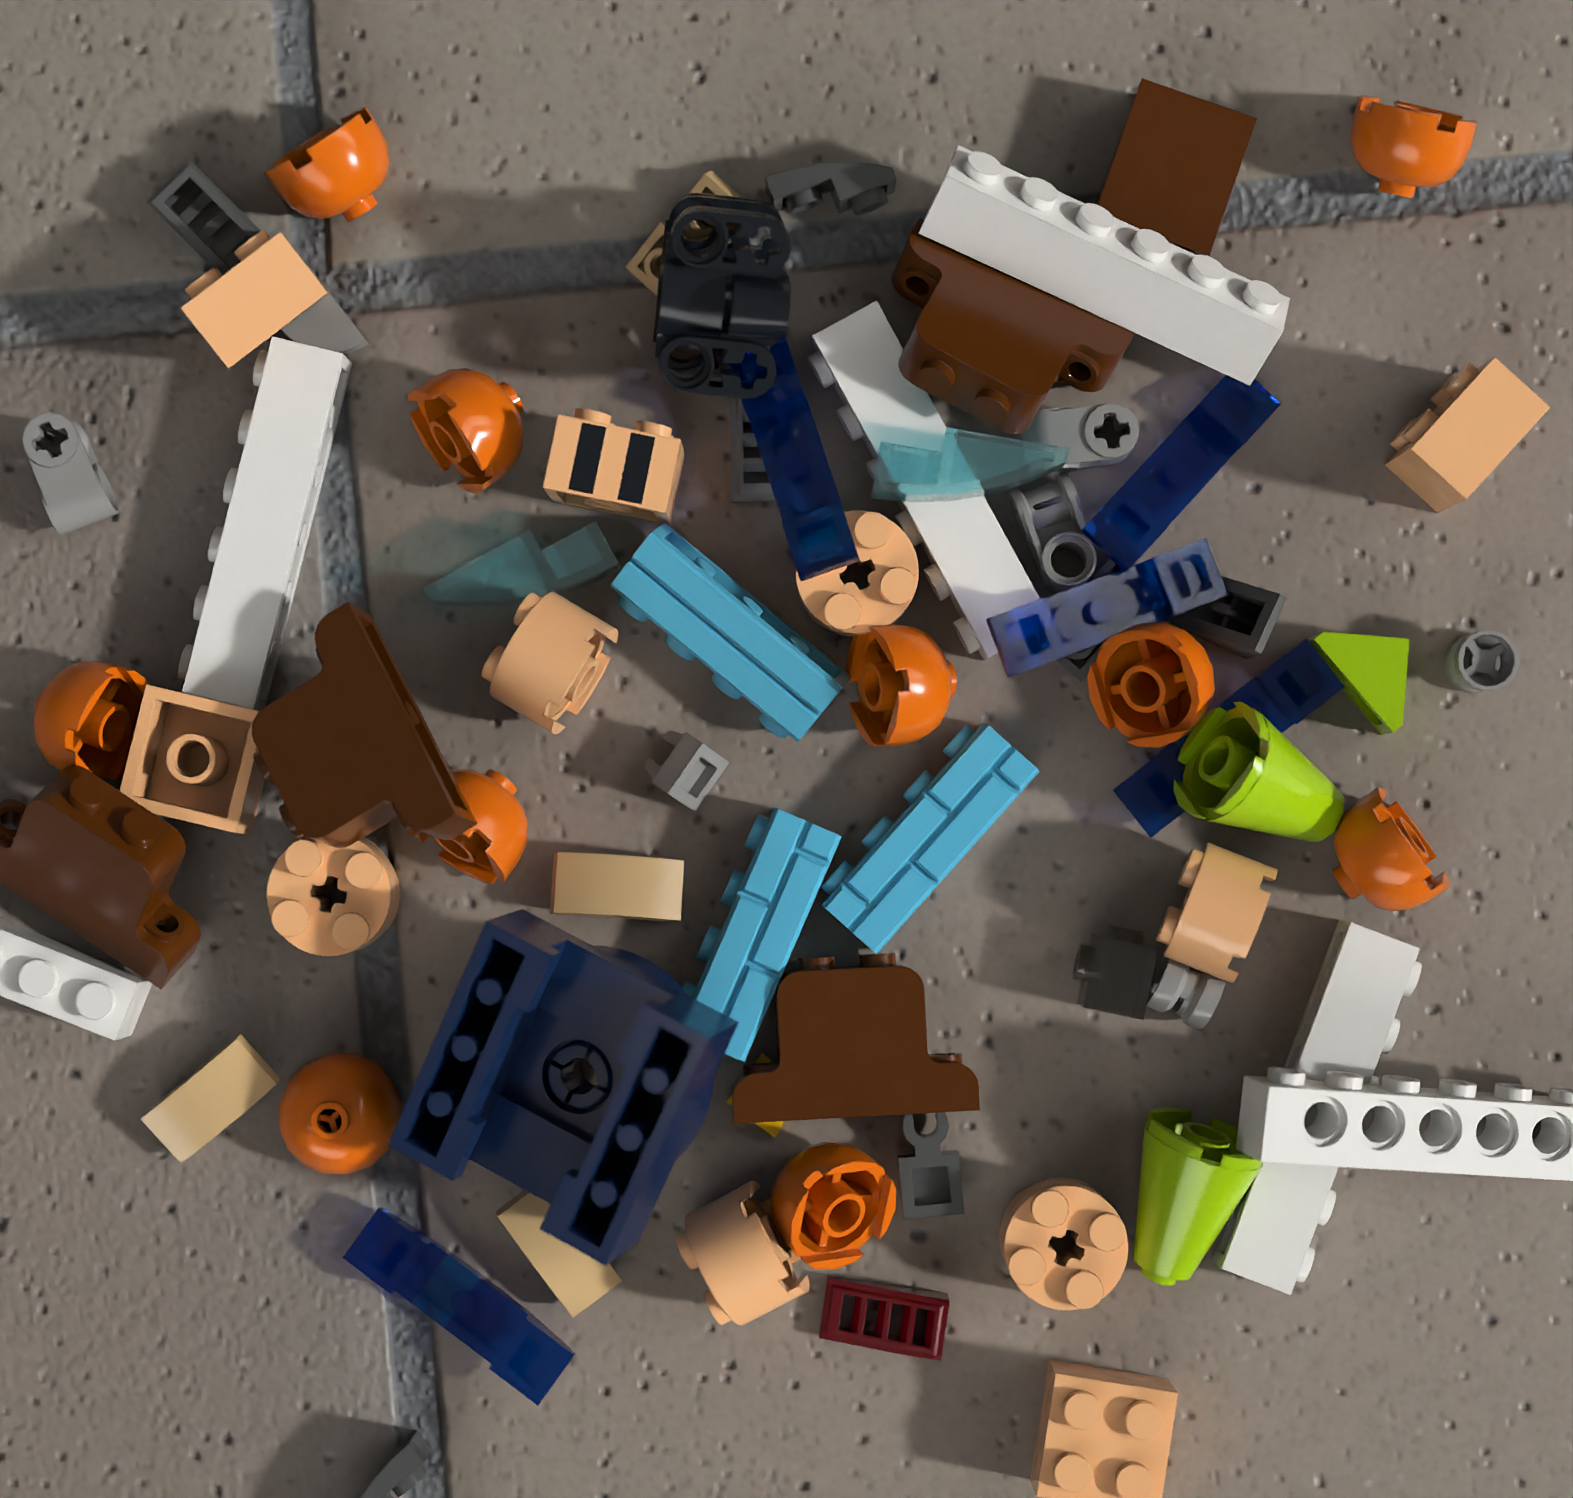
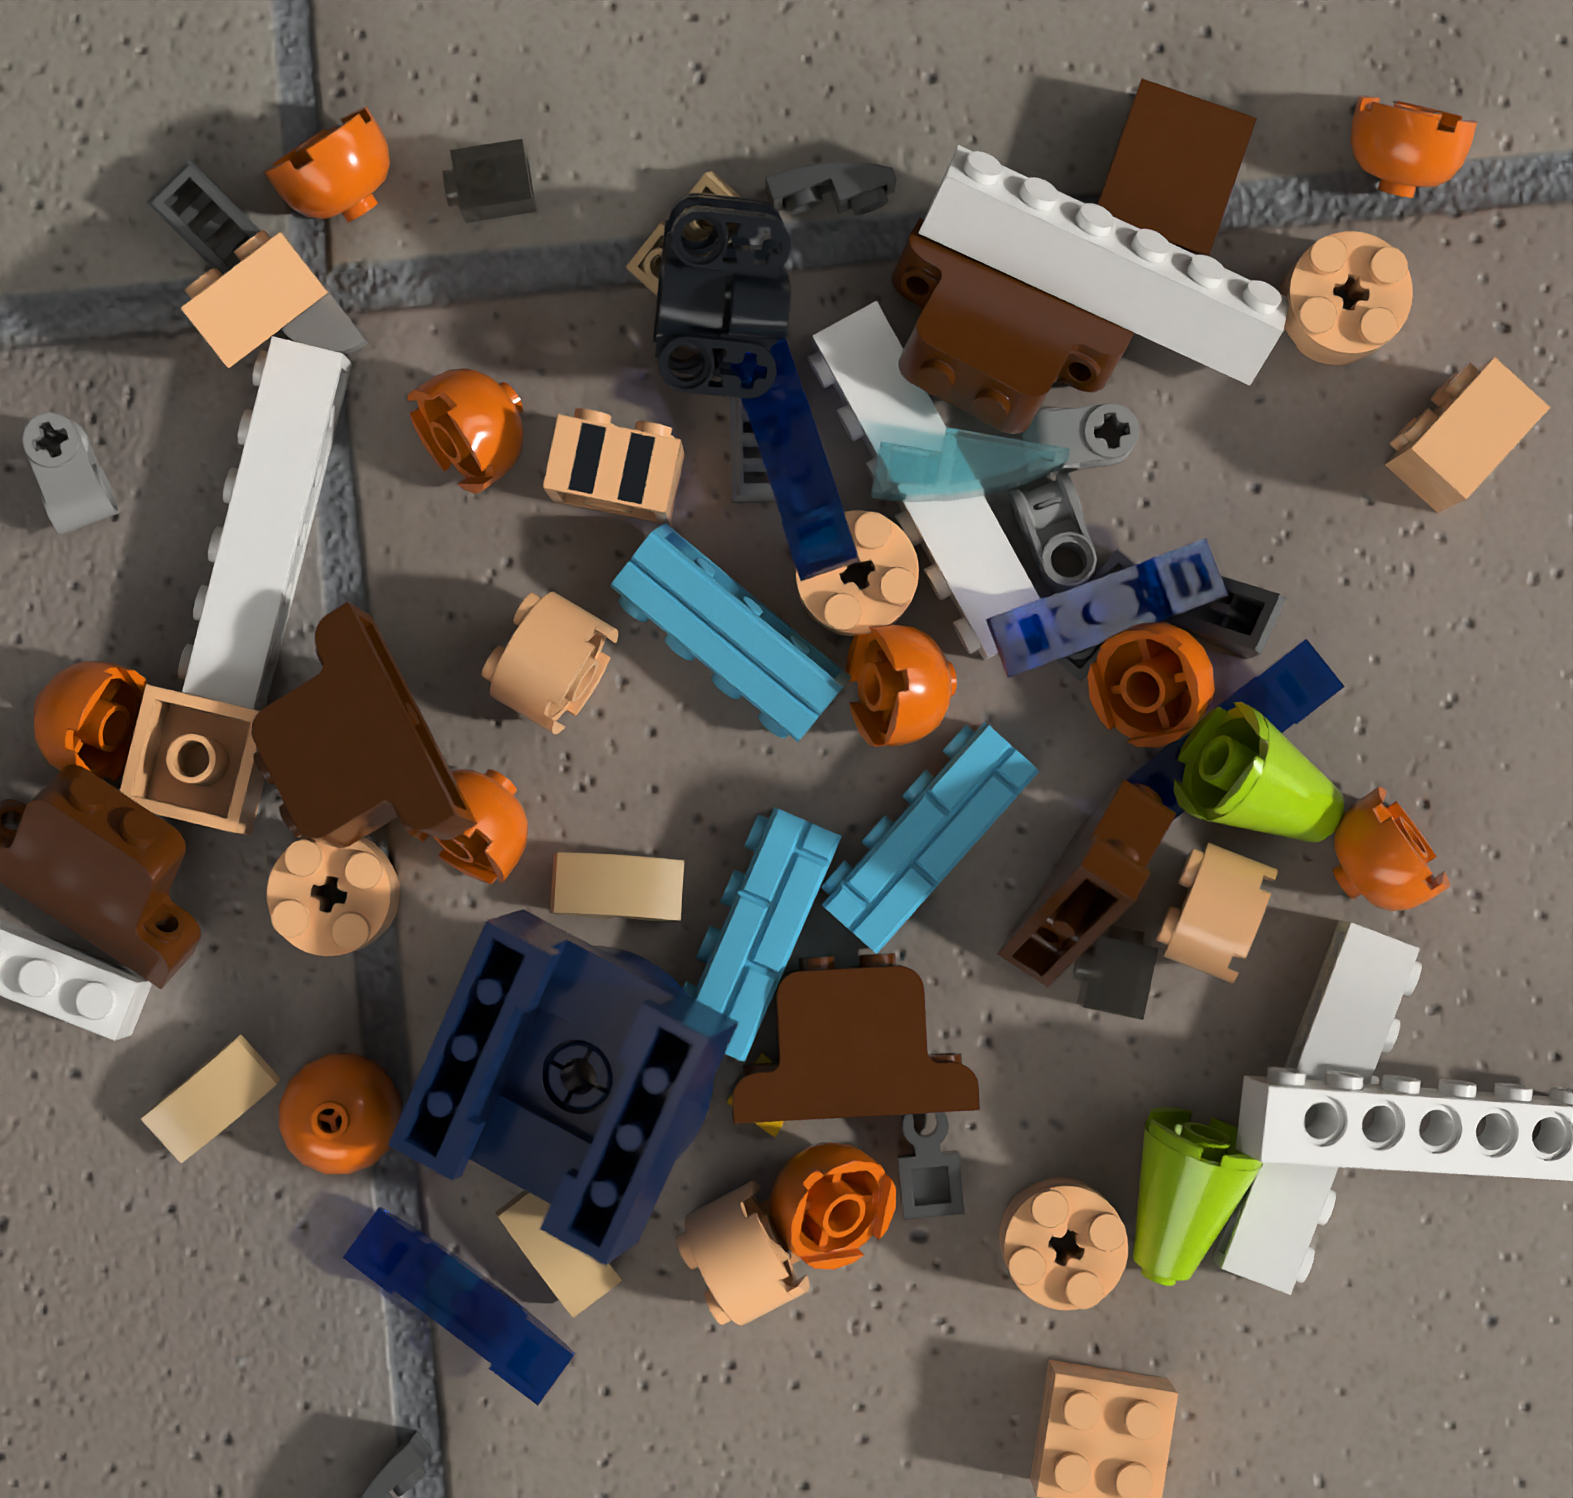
(490, 181): none -> clear smoke brick
(523, 567): clear light blue slope -> none
(688, 770): light grey tile -> none
(935, 1302): dark red slope -> none
(1090, 883): none -> reddish brown brick
(1179, 469): clear blue slope -> none
(1185, 992): light grey wheel -> none
(1371, 671): lime slope -> none
(1375, 280): none -> light nougat brick
(1491, 654): light grey wheel -> none

